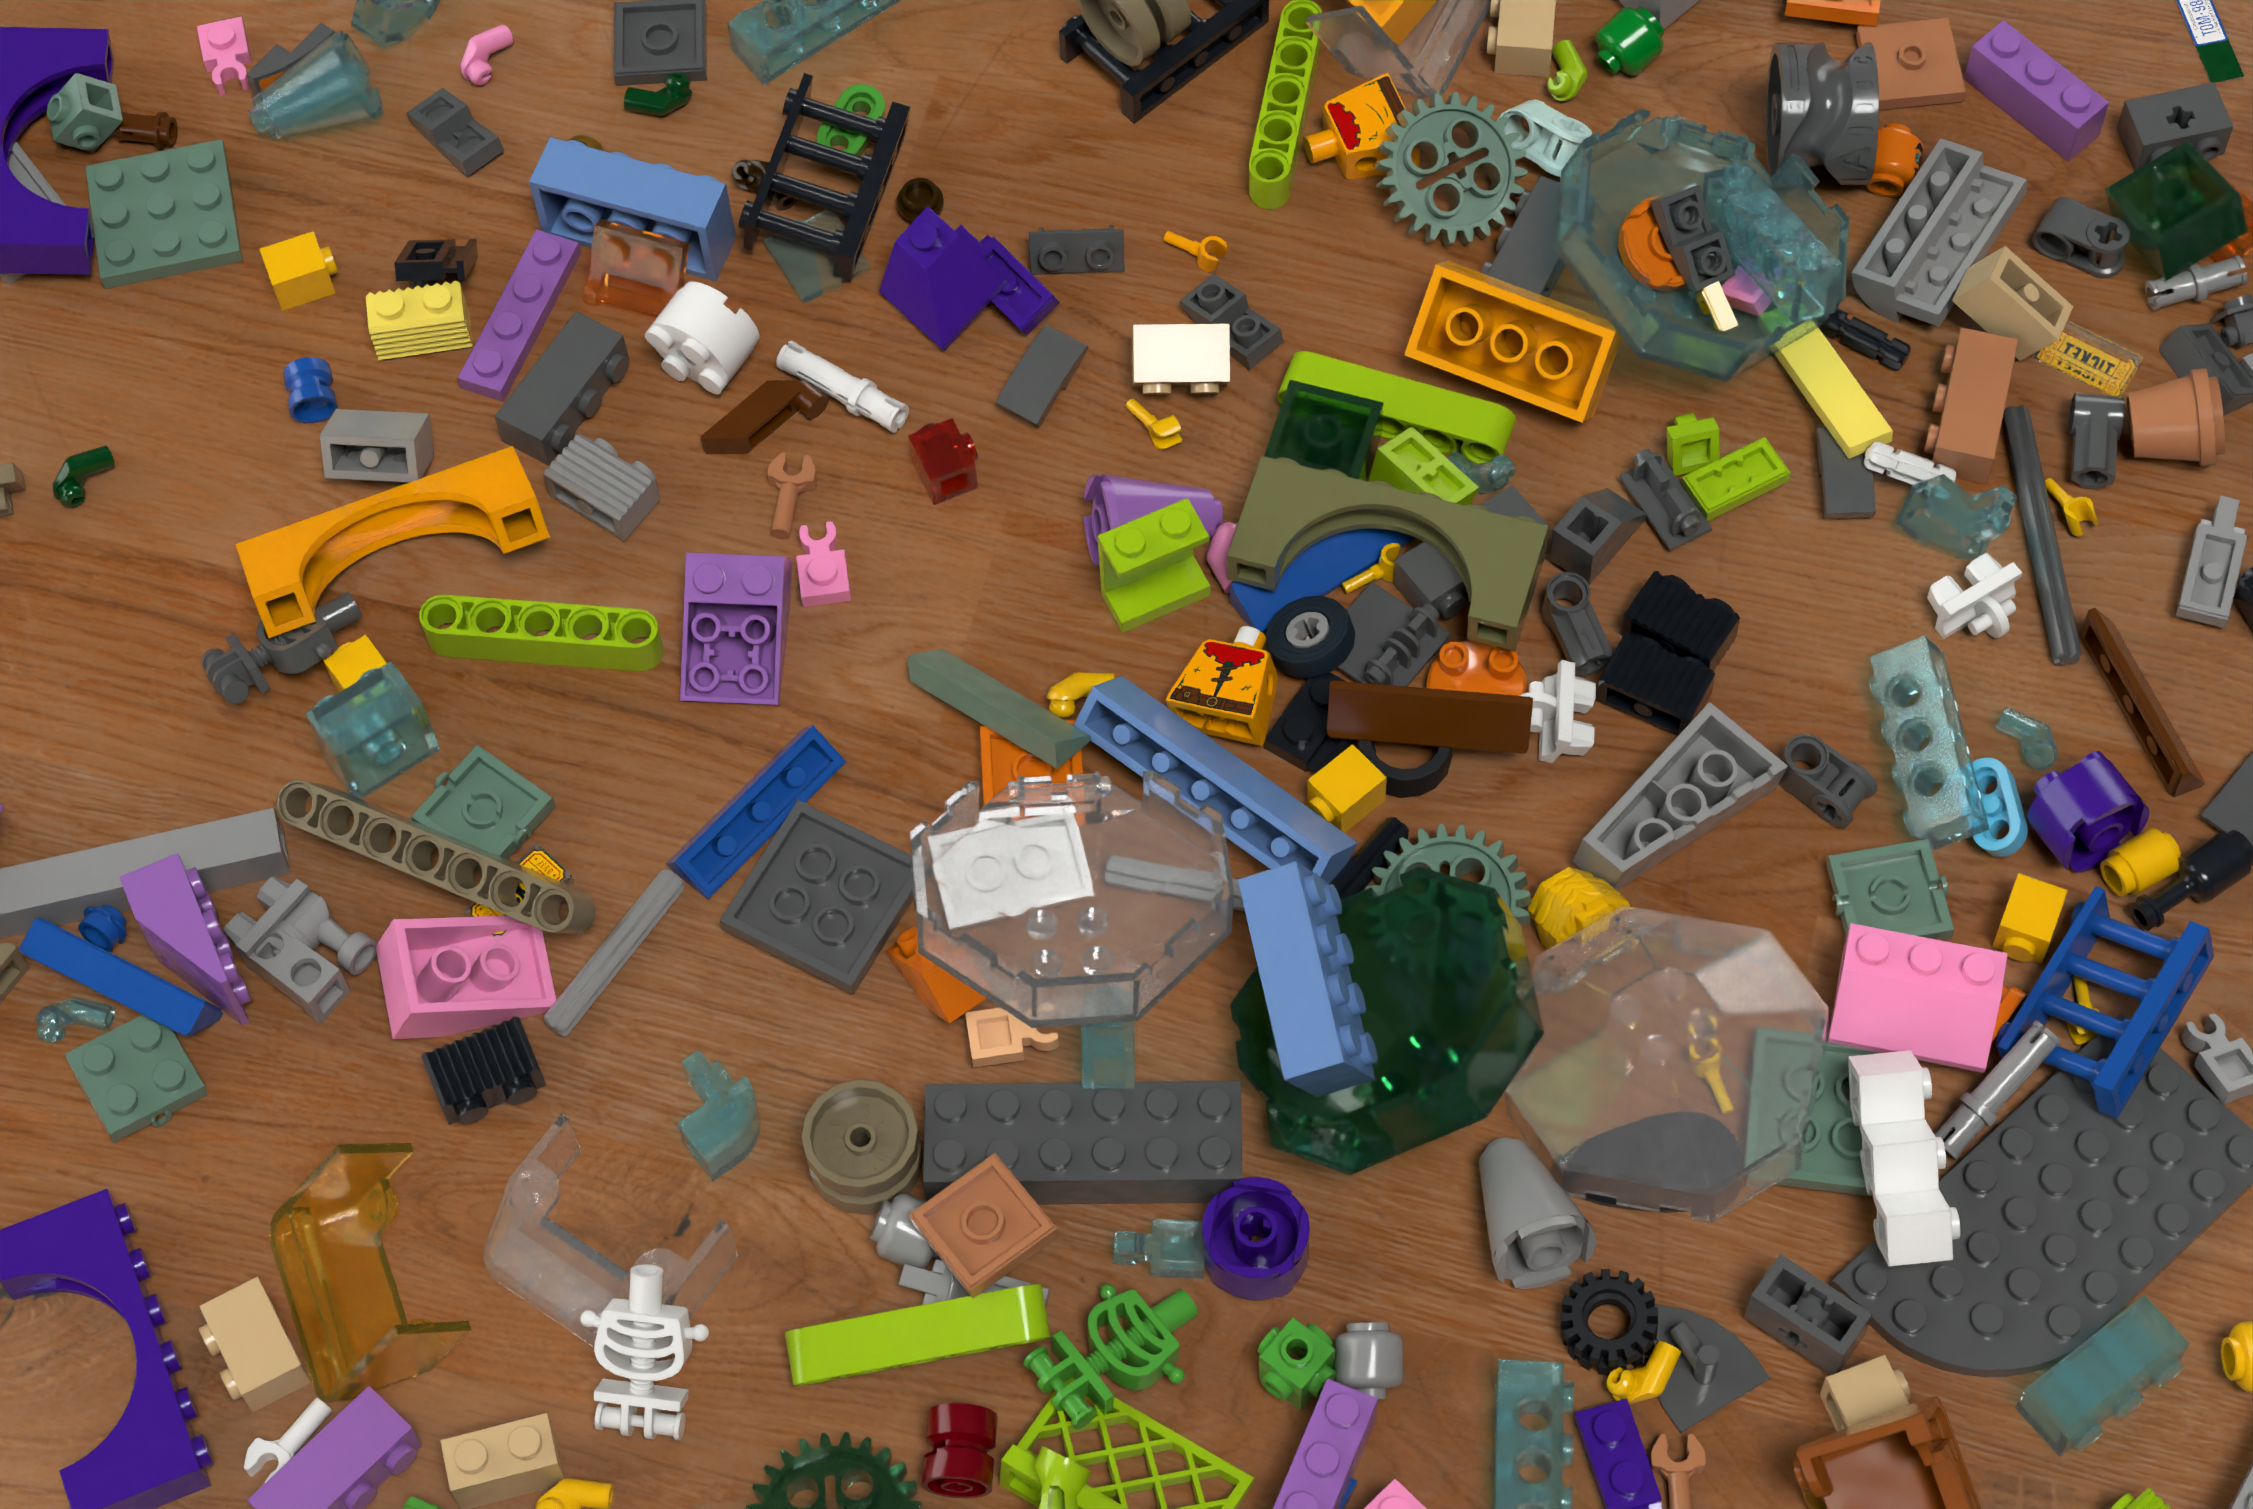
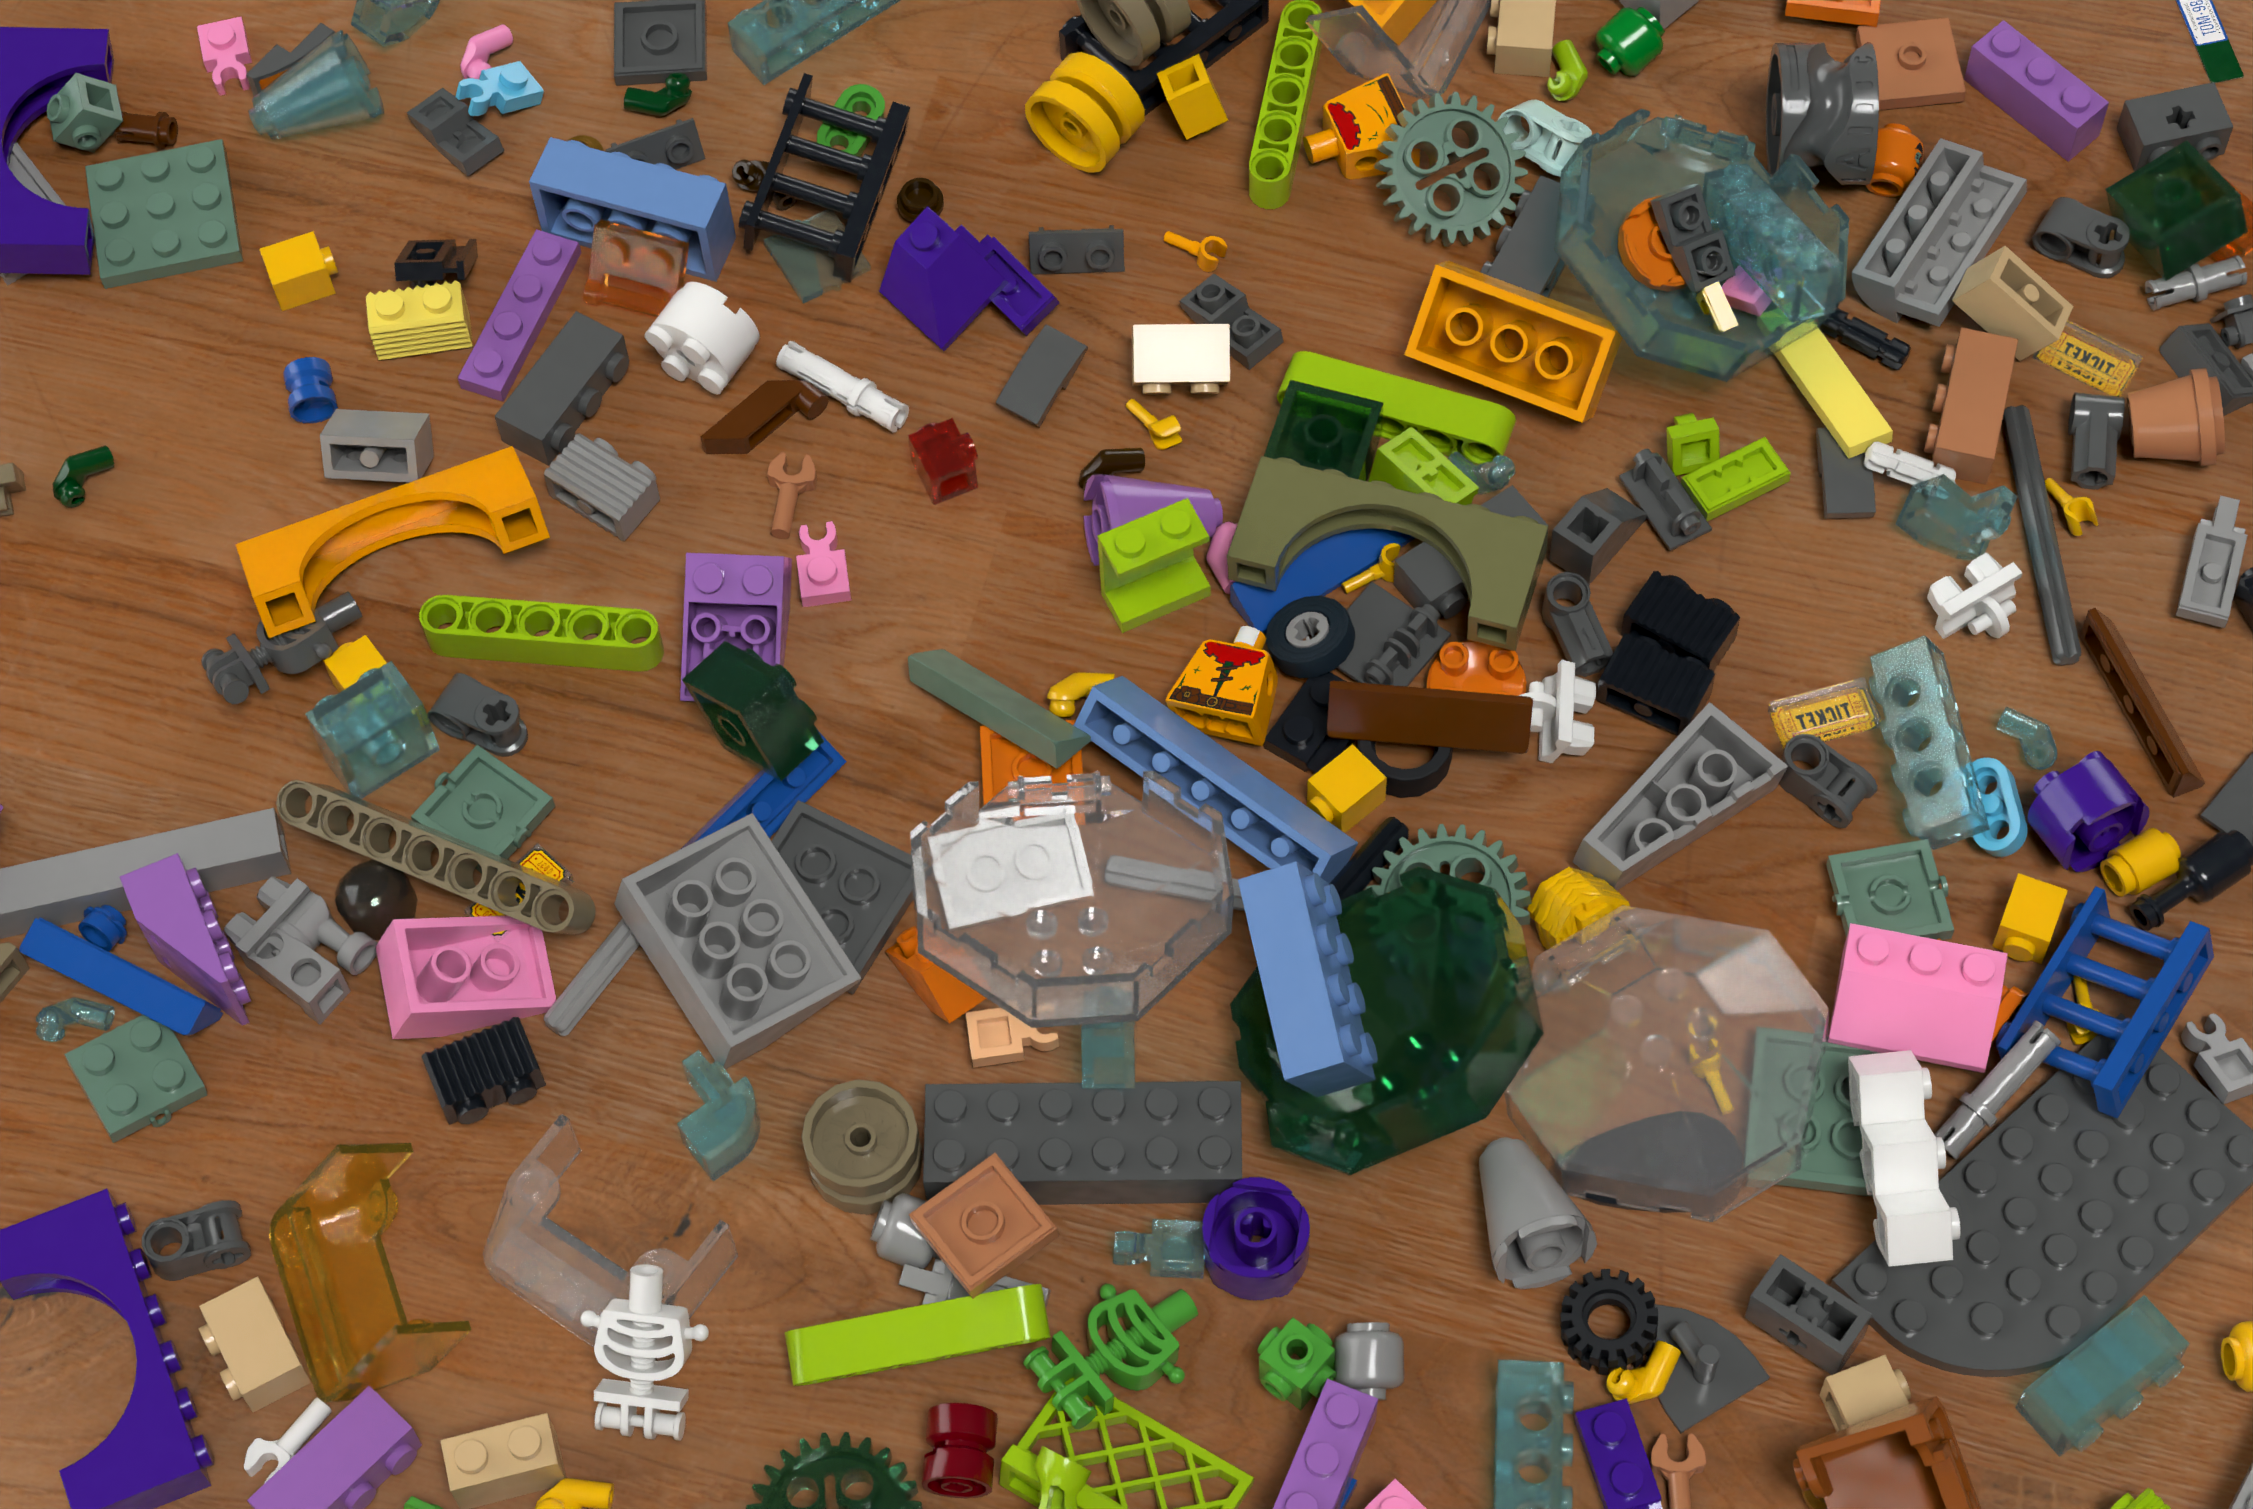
(200, 1239): none -> dark grey piece
(374, 896): none -> clear smoke hair
(479, 716): none -> dark grey piece
(504, 86): none -> medium azure plate
(673, 146): none -> dark grey hinge
(735, 939): none -> light grey slope
(754, 709): none -> clear green brick
(1085, 112): none -> yellow wheel
(1113, 461): none -> dark brown arm
(1192, 97): none -> yellow brick
(1826, 712): none -> clear tile

